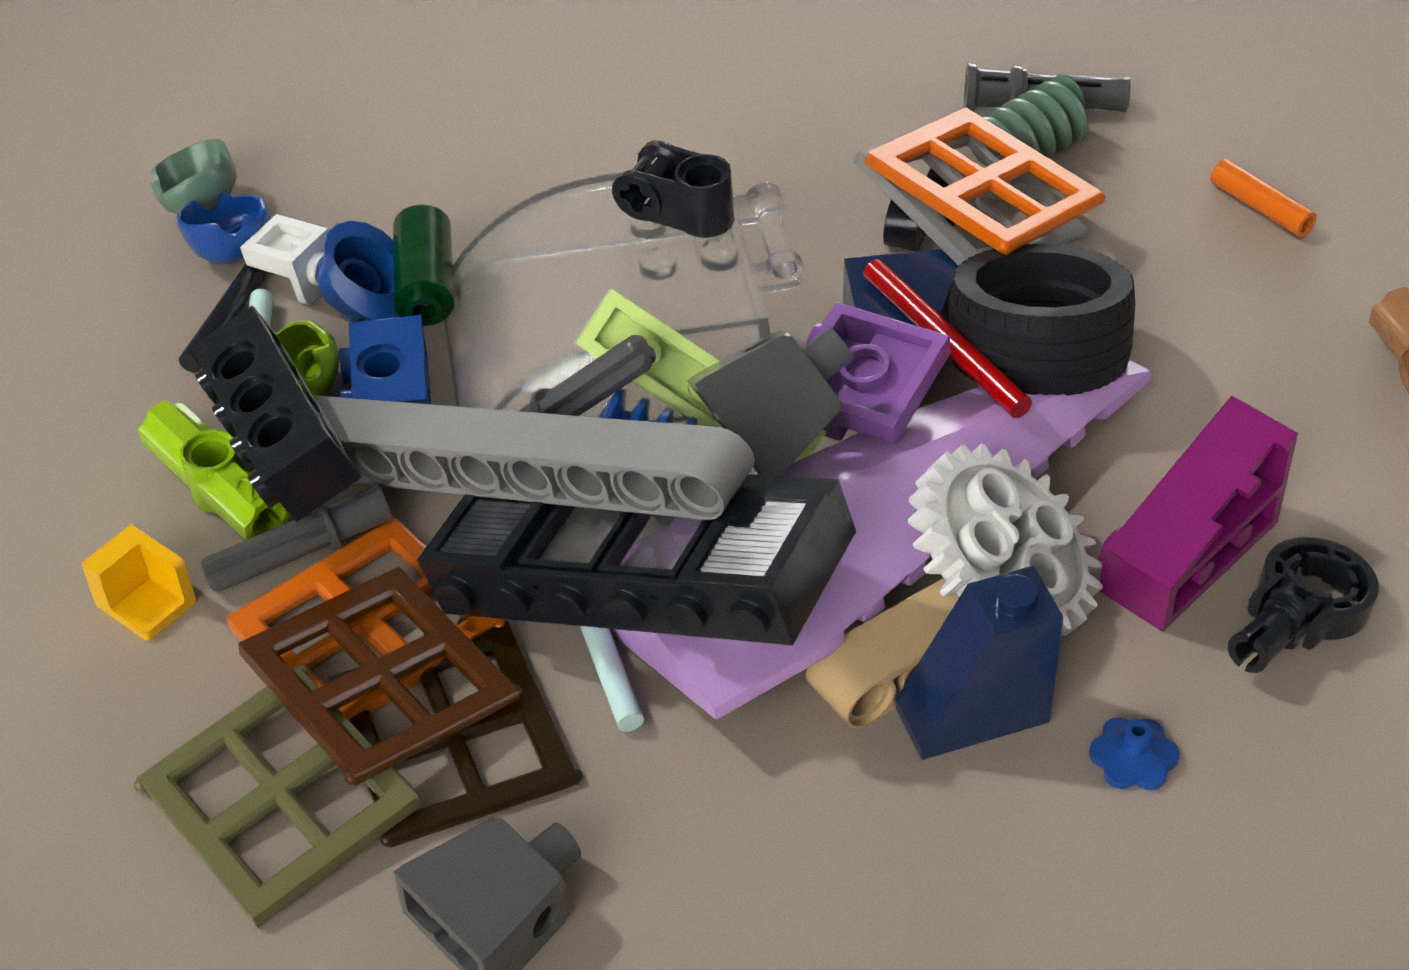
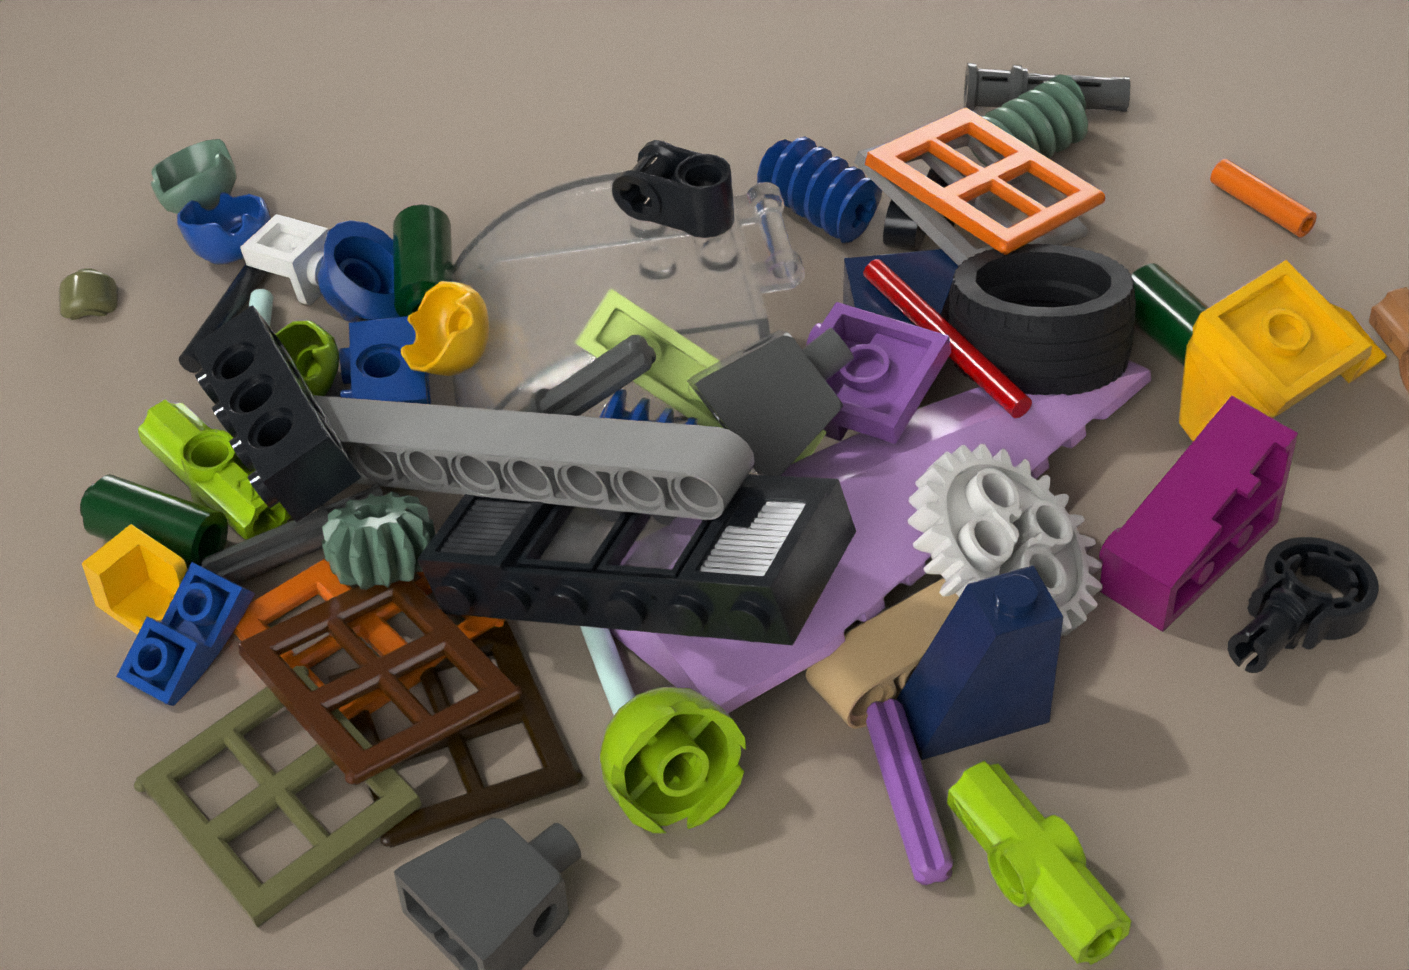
(87, 294): none -> olive piece
(174, 522): none -> dark green brick
(181, 647): none -> blue slope
(377, 539): none -> sand green gear
(448, 330): none -> yellow hair
(671, 758): none -> lime cylinder
(821, 187): none -> blue piece
(909, 792): none -> medium lavender axle
(1038, 863): none -> lime piece
(1134, 753): blue plant -> none
(1165, 309): none -> dark green brick
(1270, 348): none -> yellow piece

